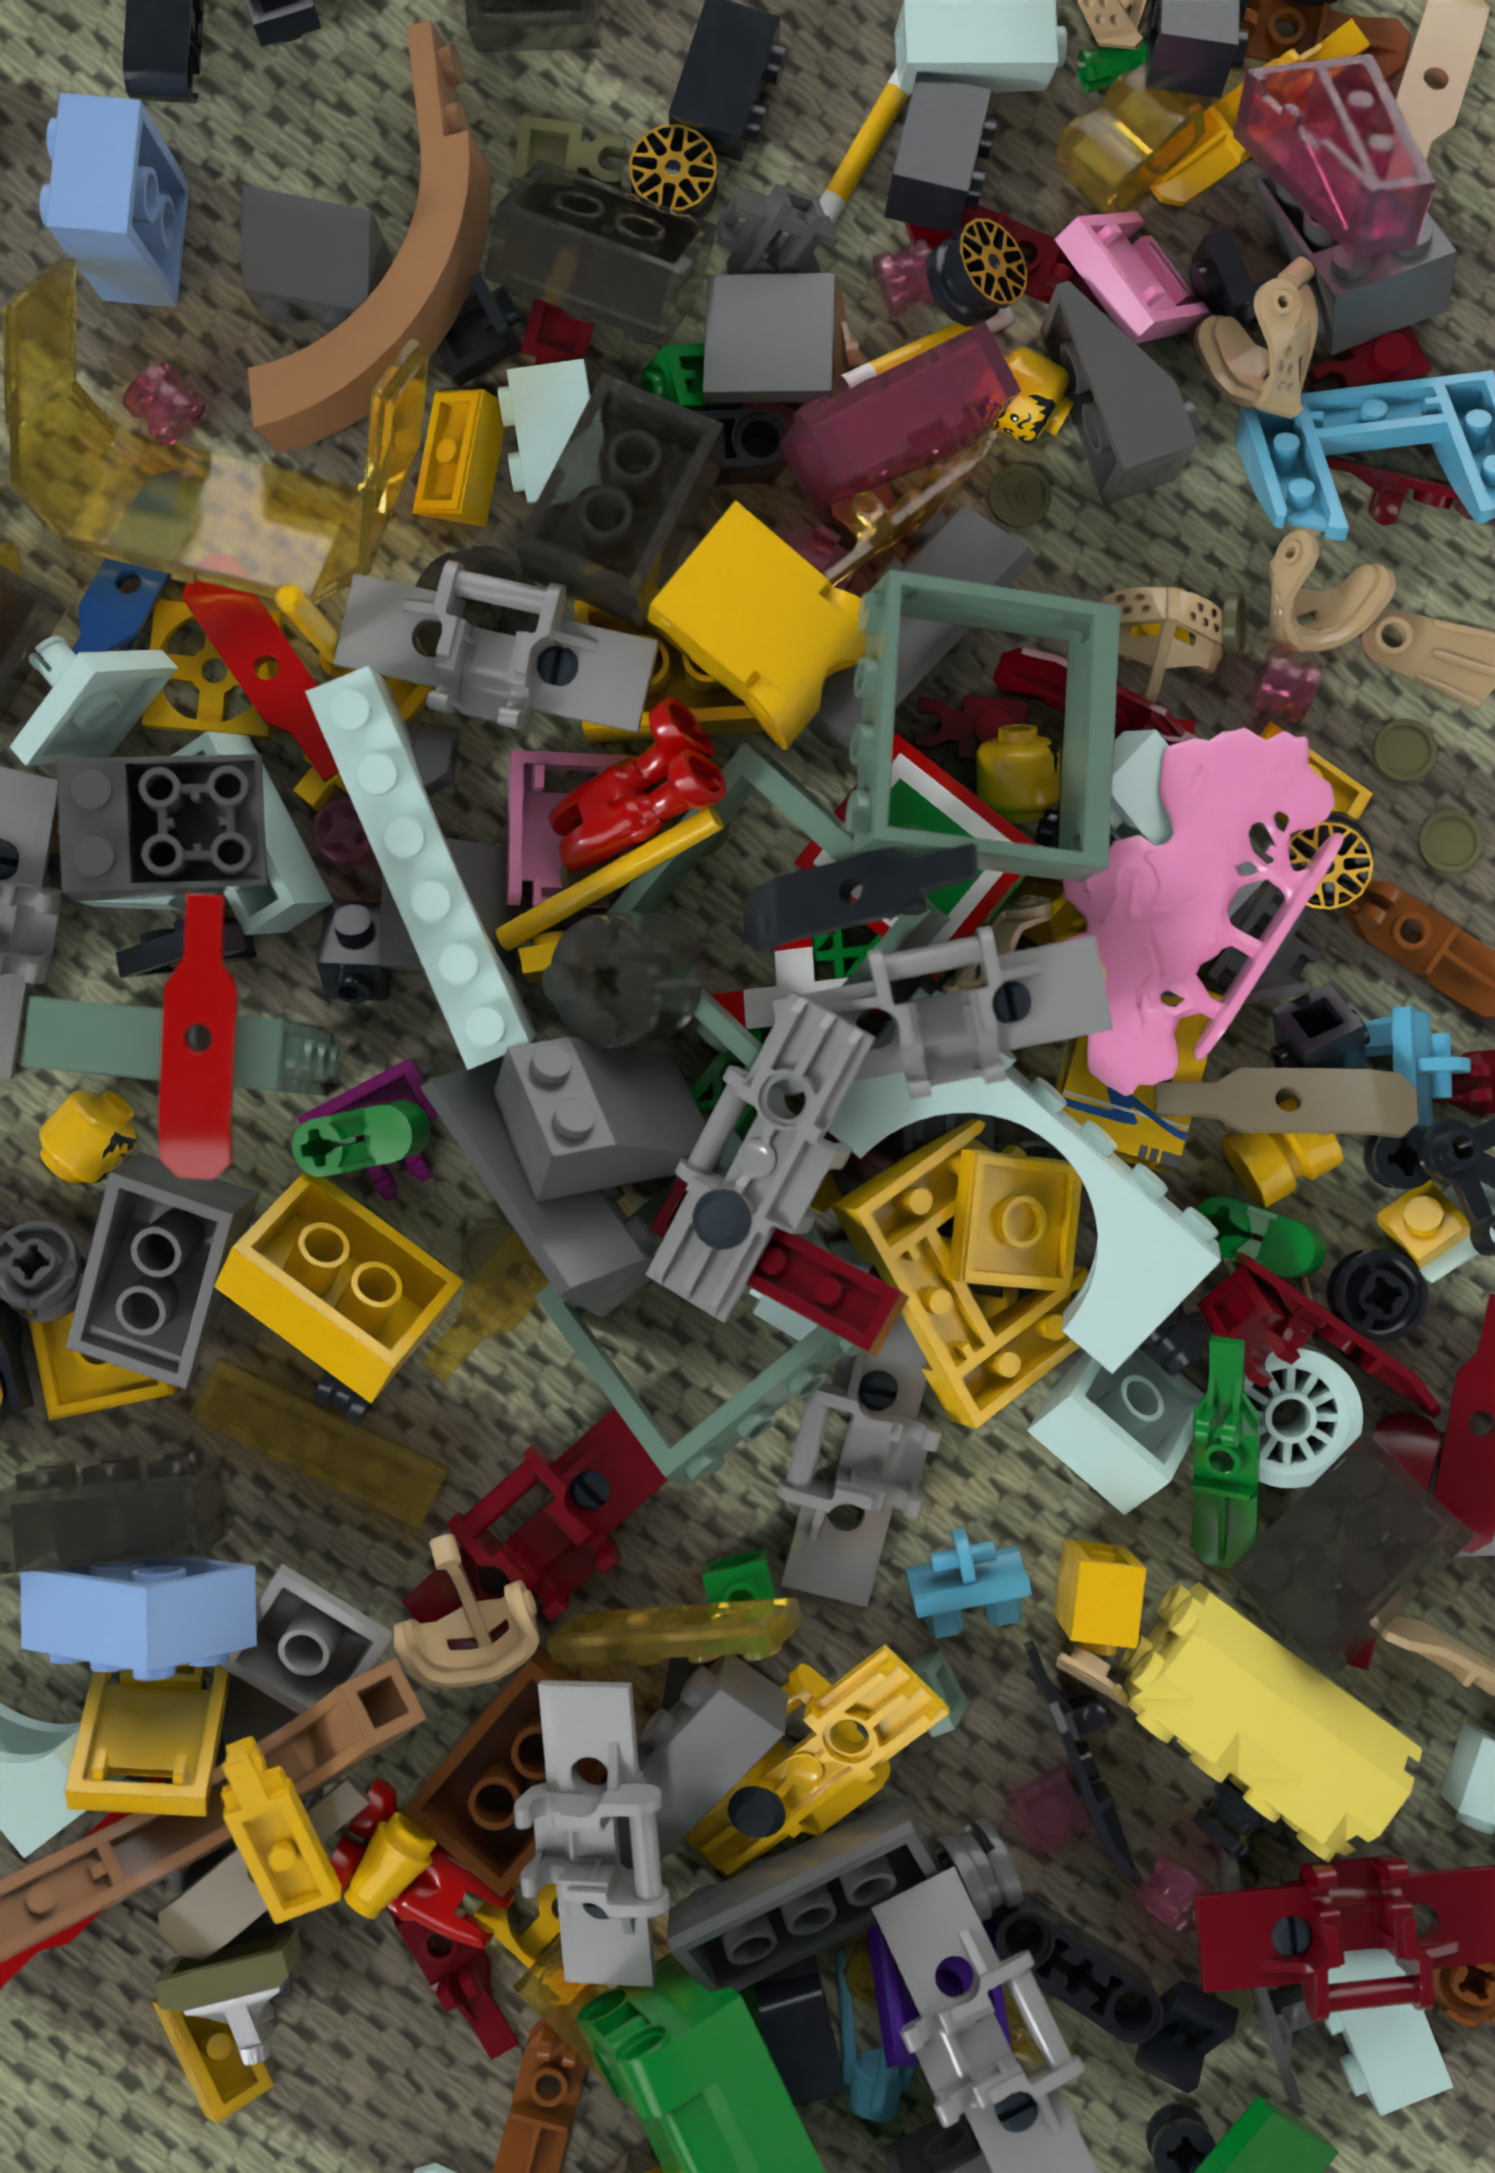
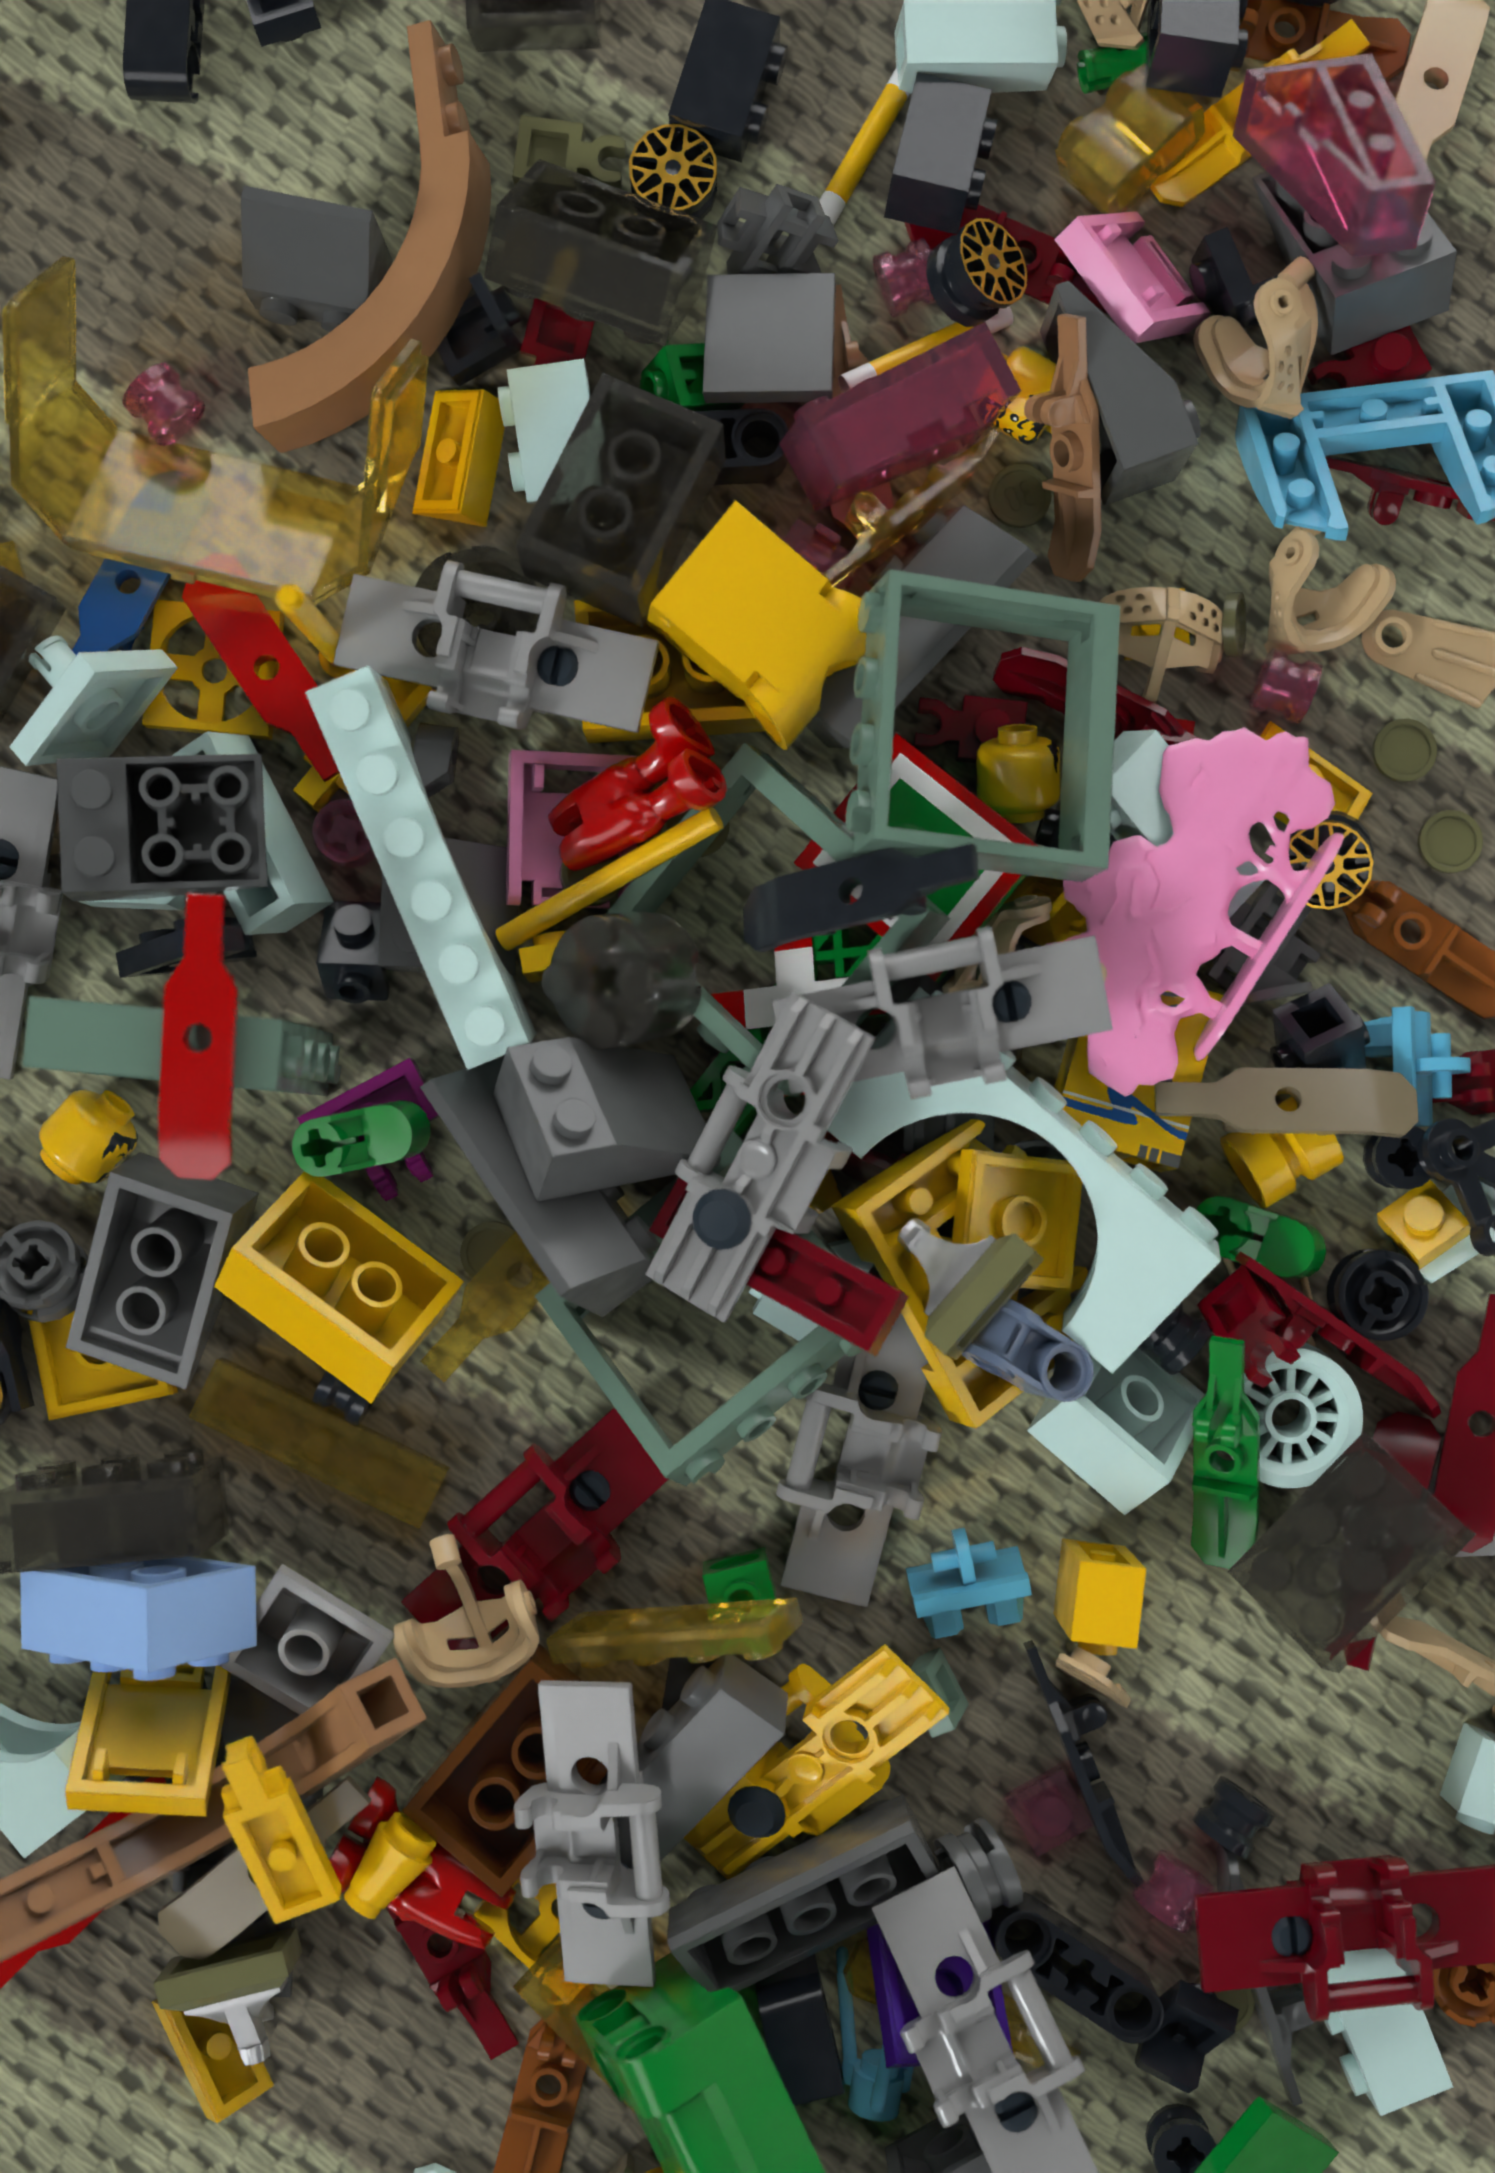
(116, 198): light blue brick -> none
(967, 1282): none -> olive piece
(1020, 1348): none -> sand blue piece
(1074, 454): none -> medium nougat piece
(1269, 1720): light yellow brick -> none

